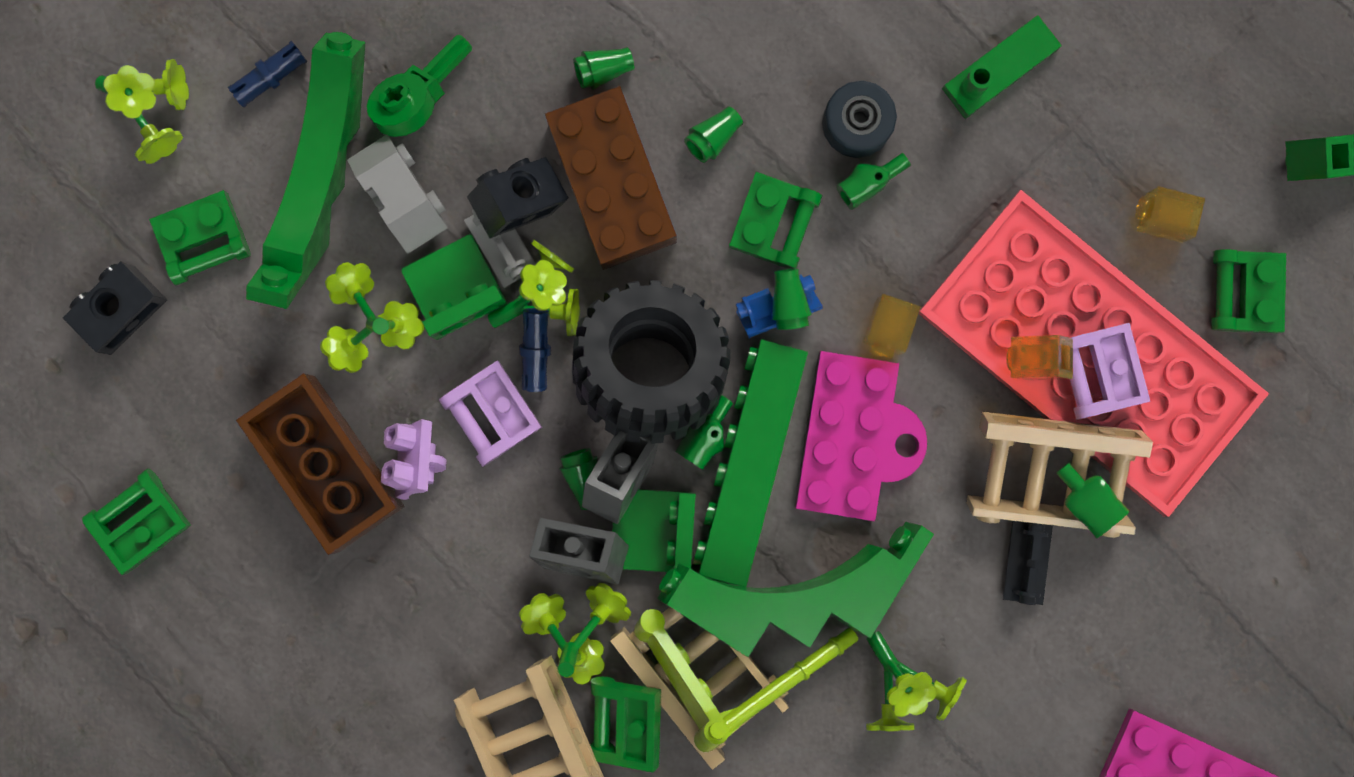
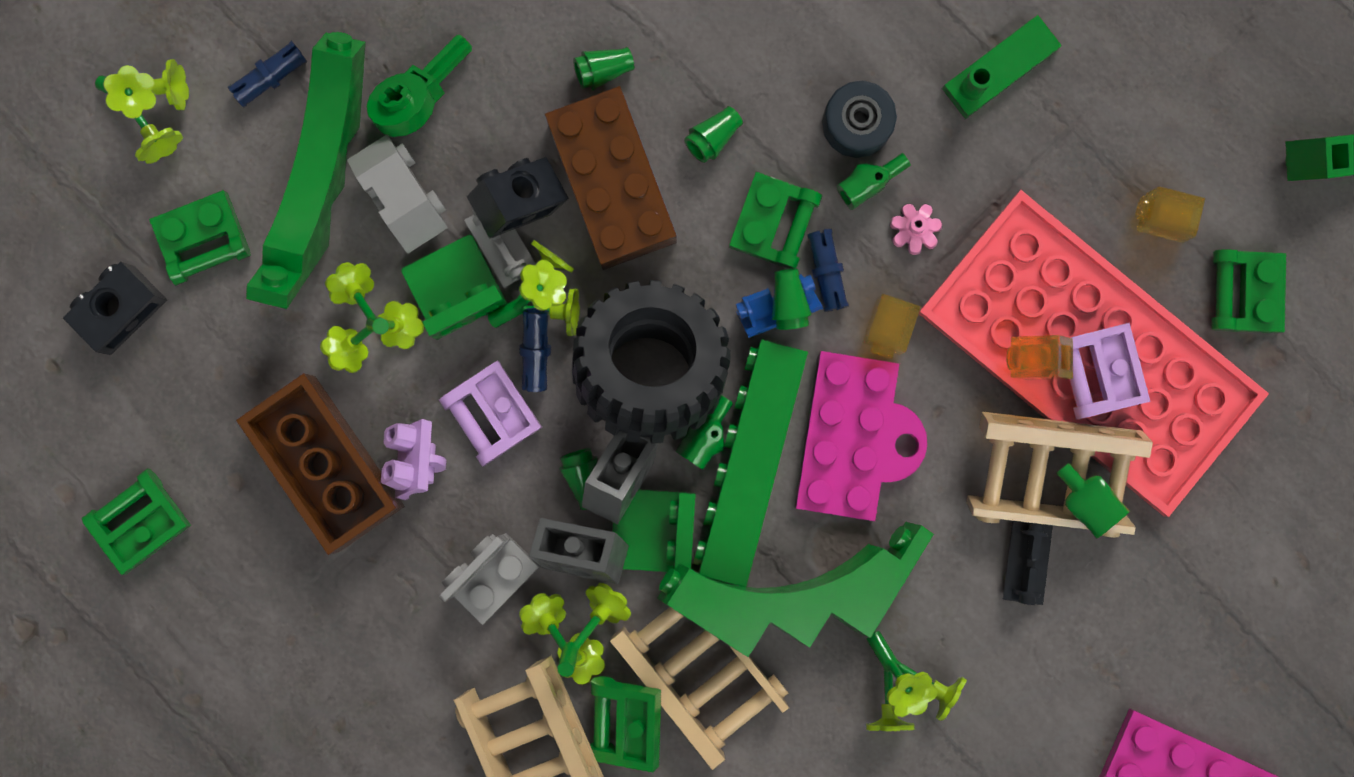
(491, 578): none -> light grey bracket
(696, 695): lime piece -> none
(828, 270): none -> dark blue pin
(910, 233): none -> bright pink plant

